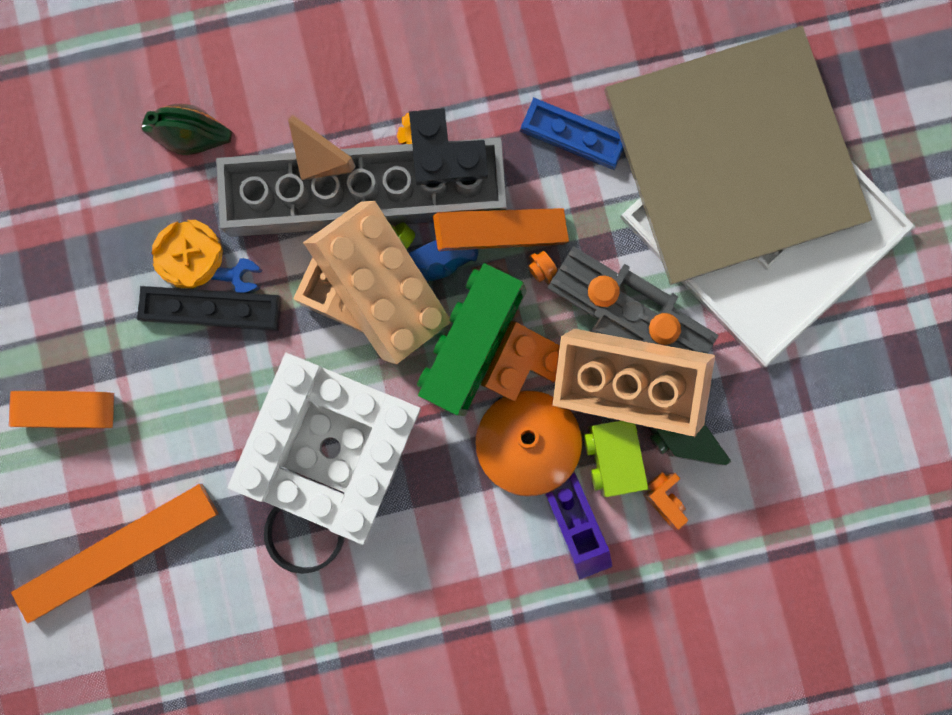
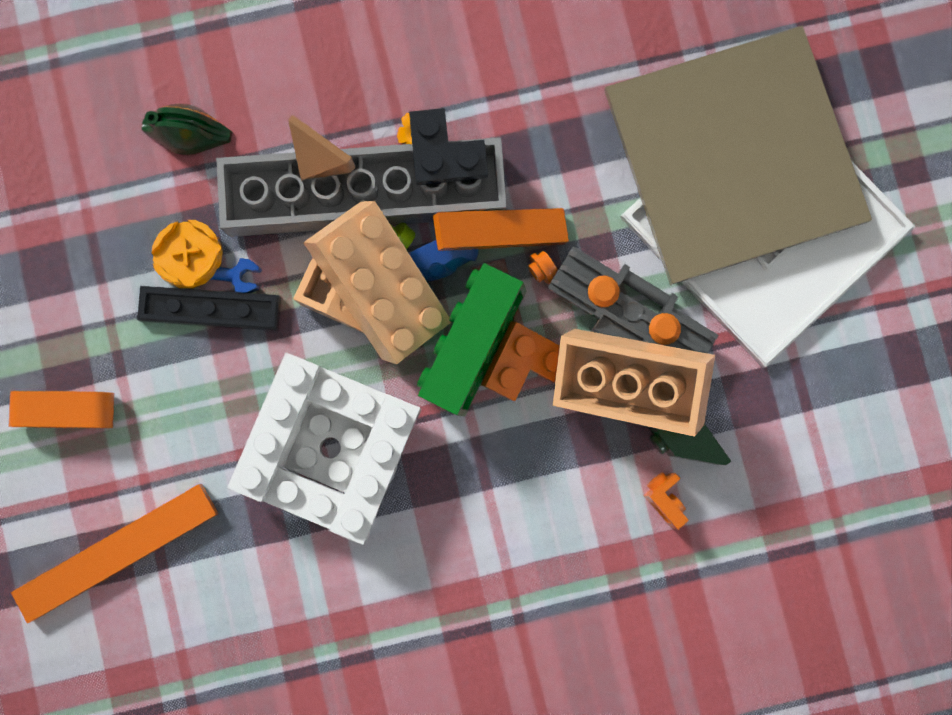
(283, 563): black tyre -> none
(528, 467): orange dish -> none
(572, 133): blue tile -> none
(579, 528): dark purple slope -> none
(616, 458): lime brick -> none

